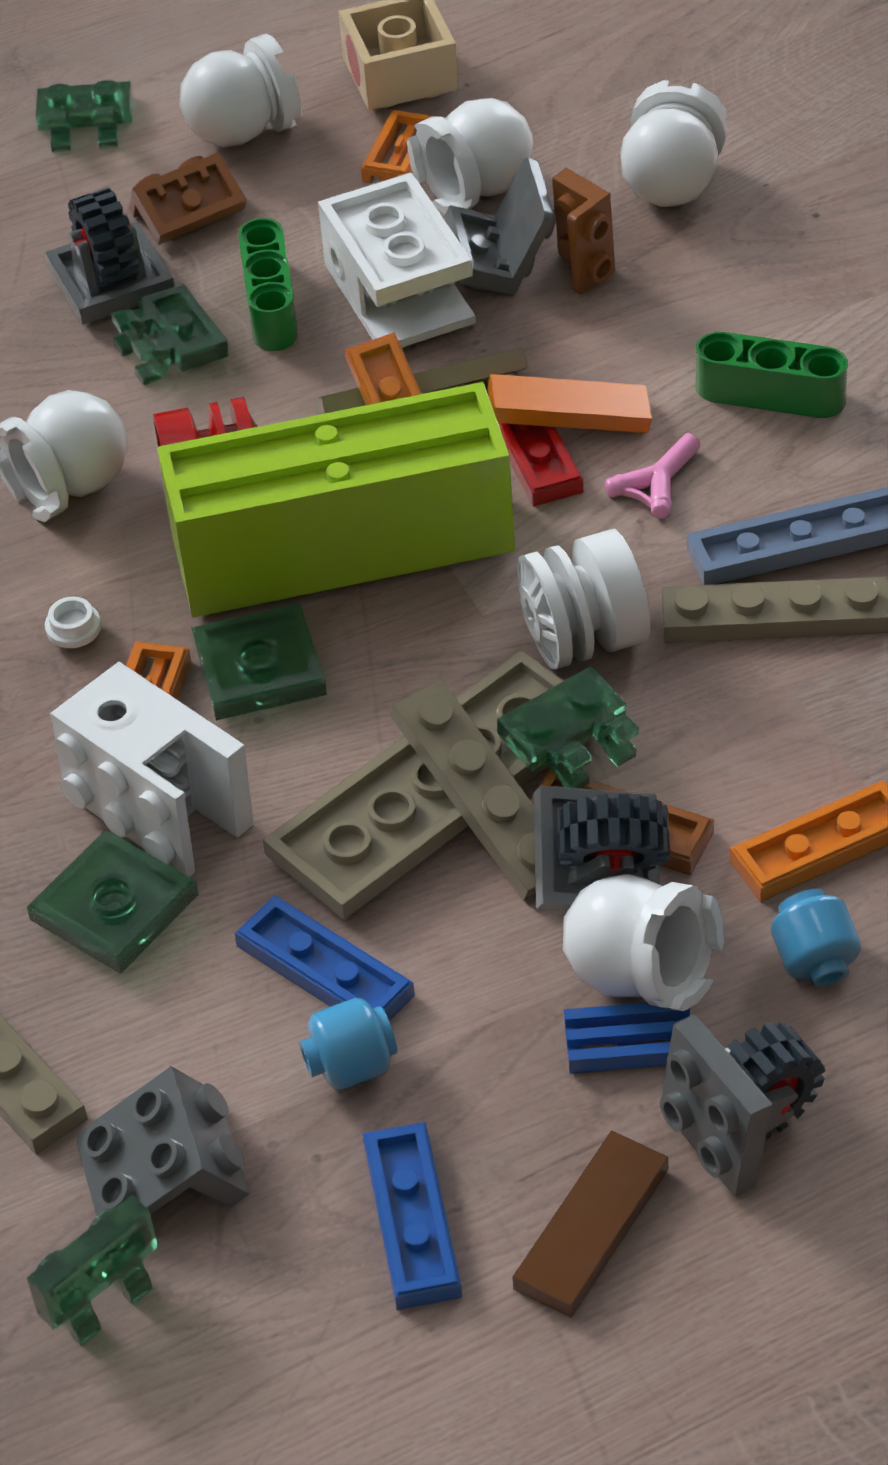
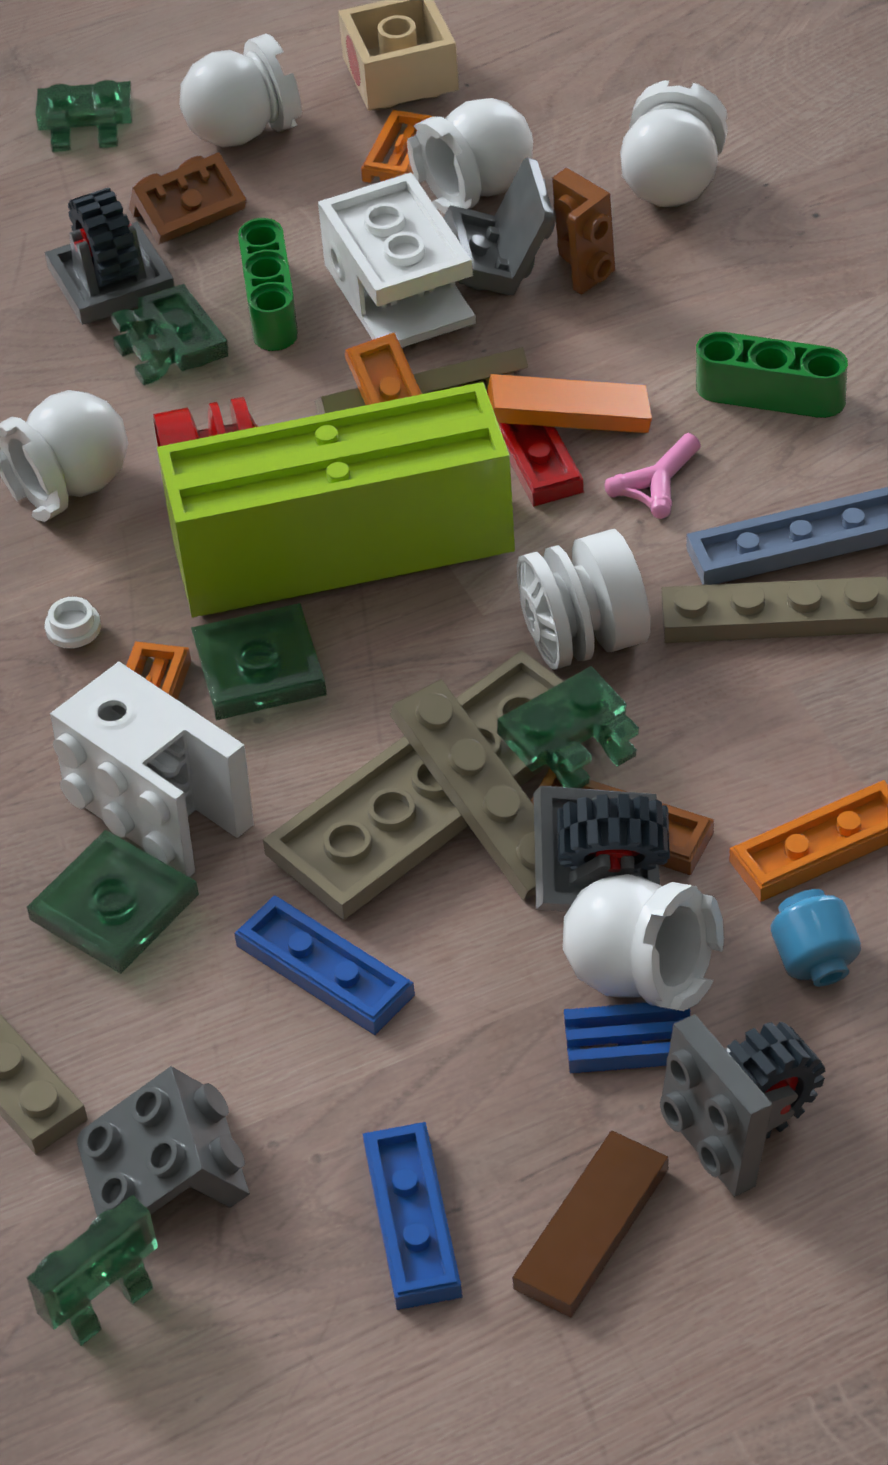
(348, 1043): dark azure head -> none

